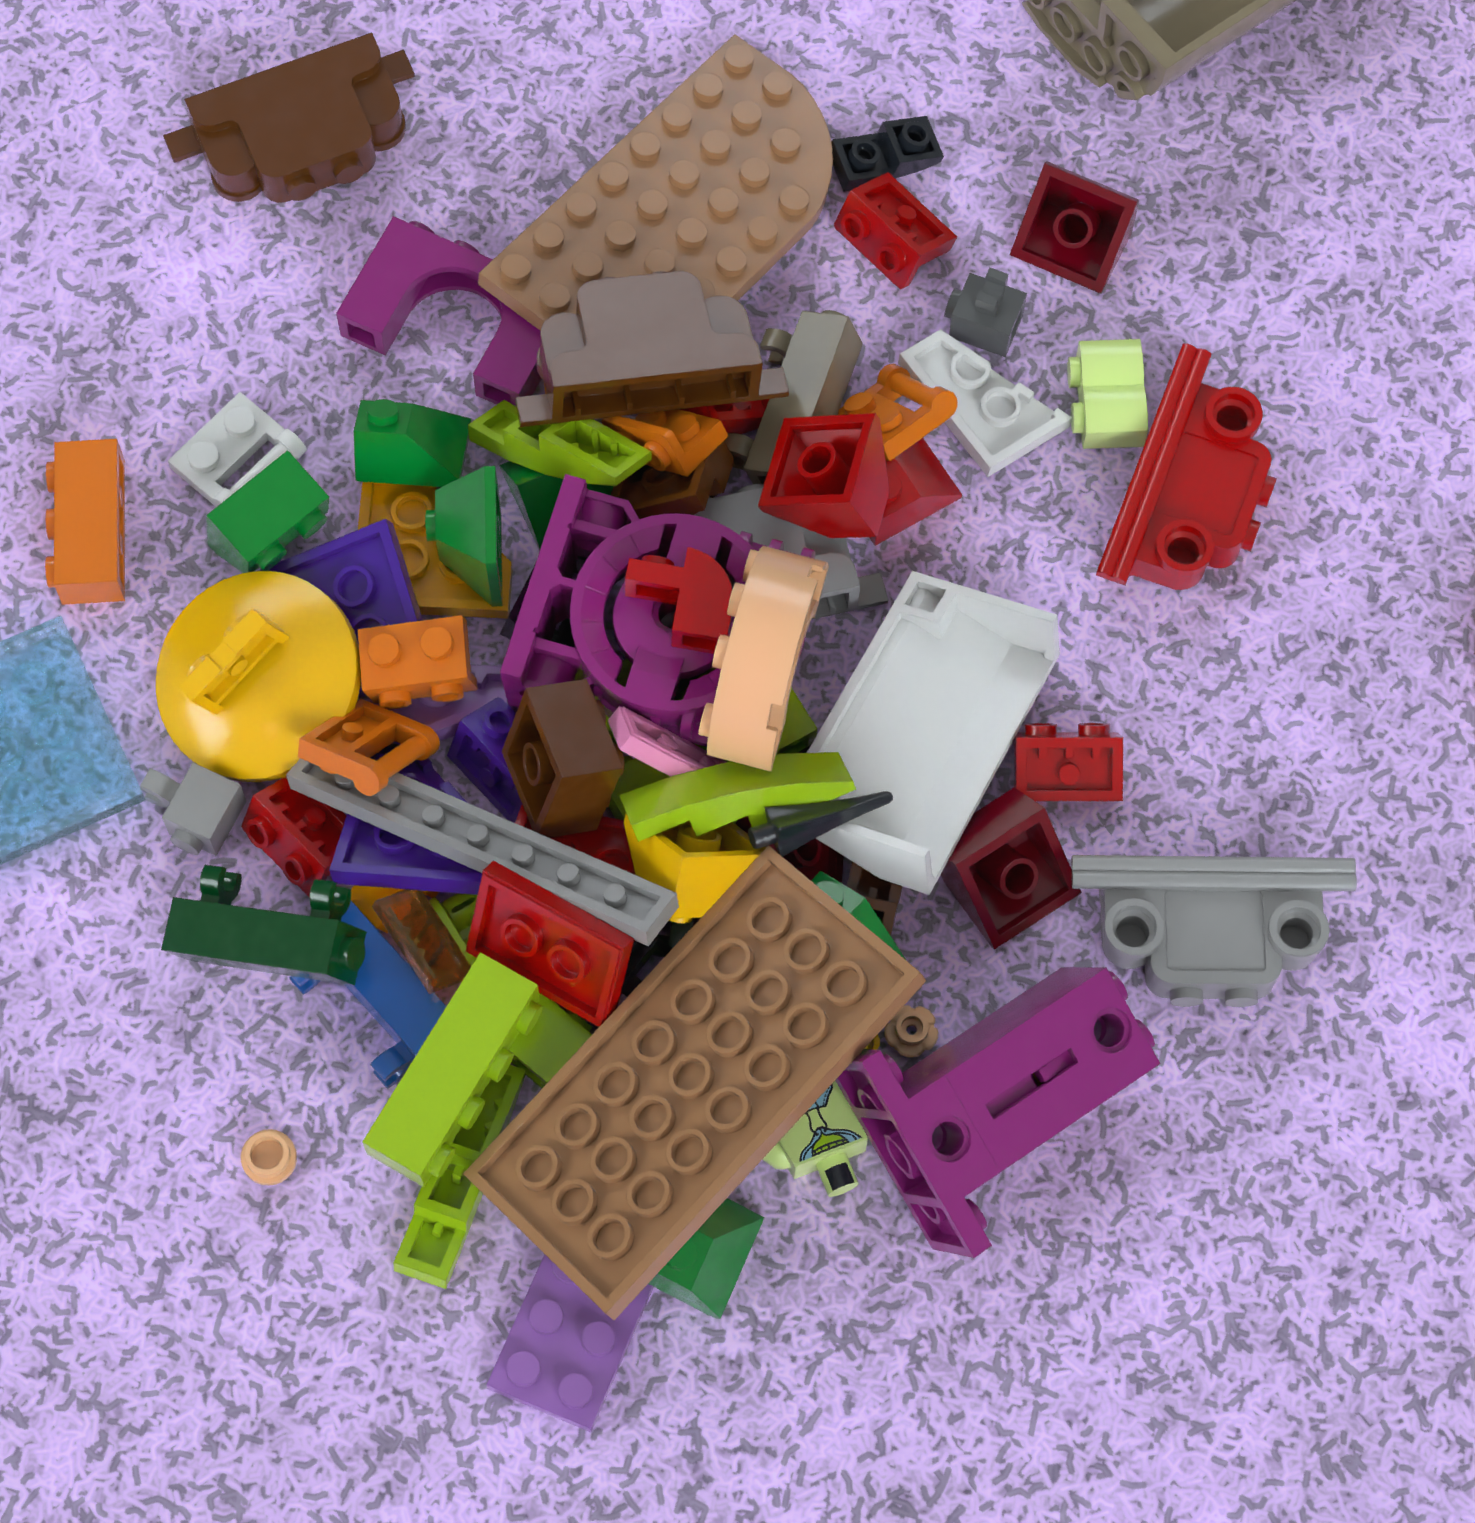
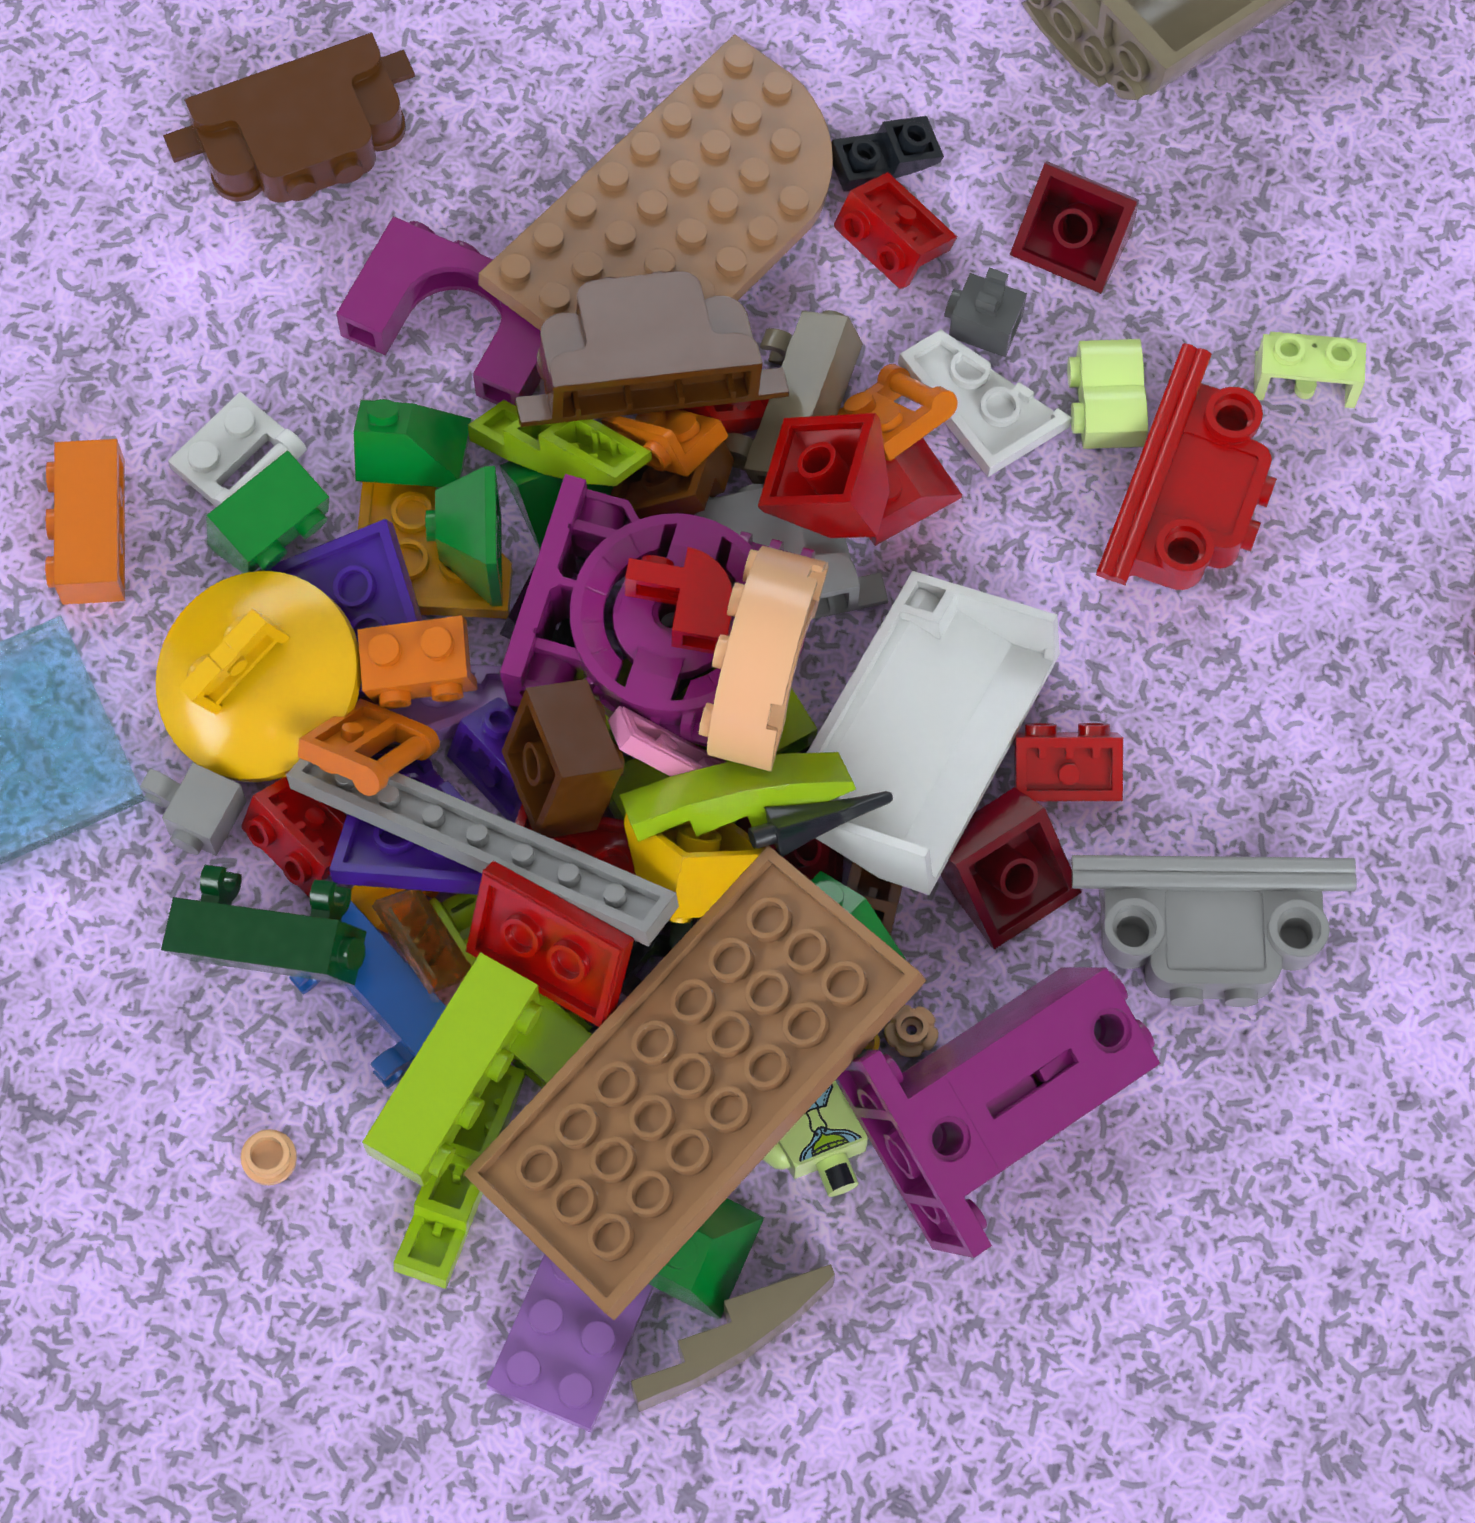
(752, 1323): none -> dark tan slope
(1308, 361): none -> yellowish green window

